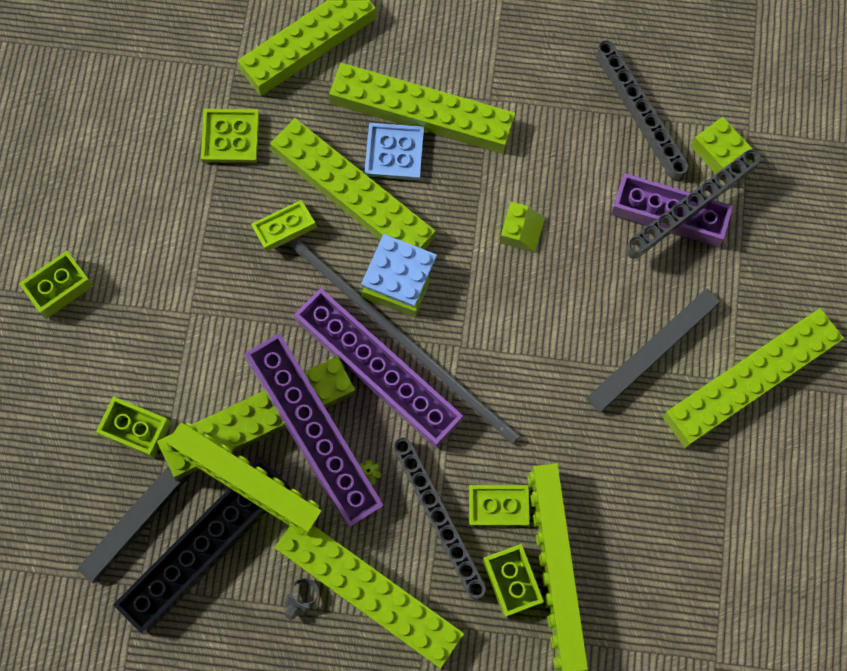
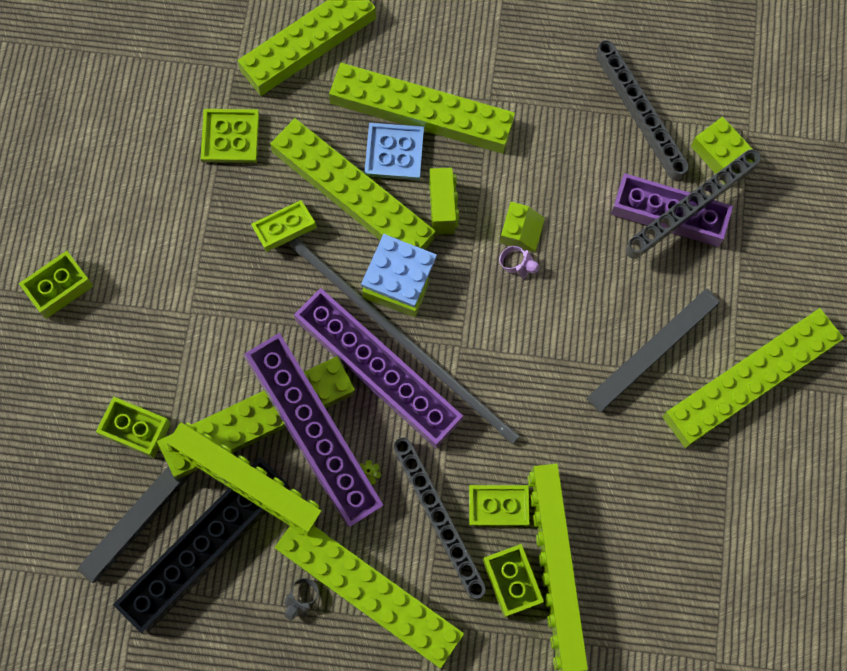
(443, 200): none -> lime brick
(526, 266): none -> lavender piece

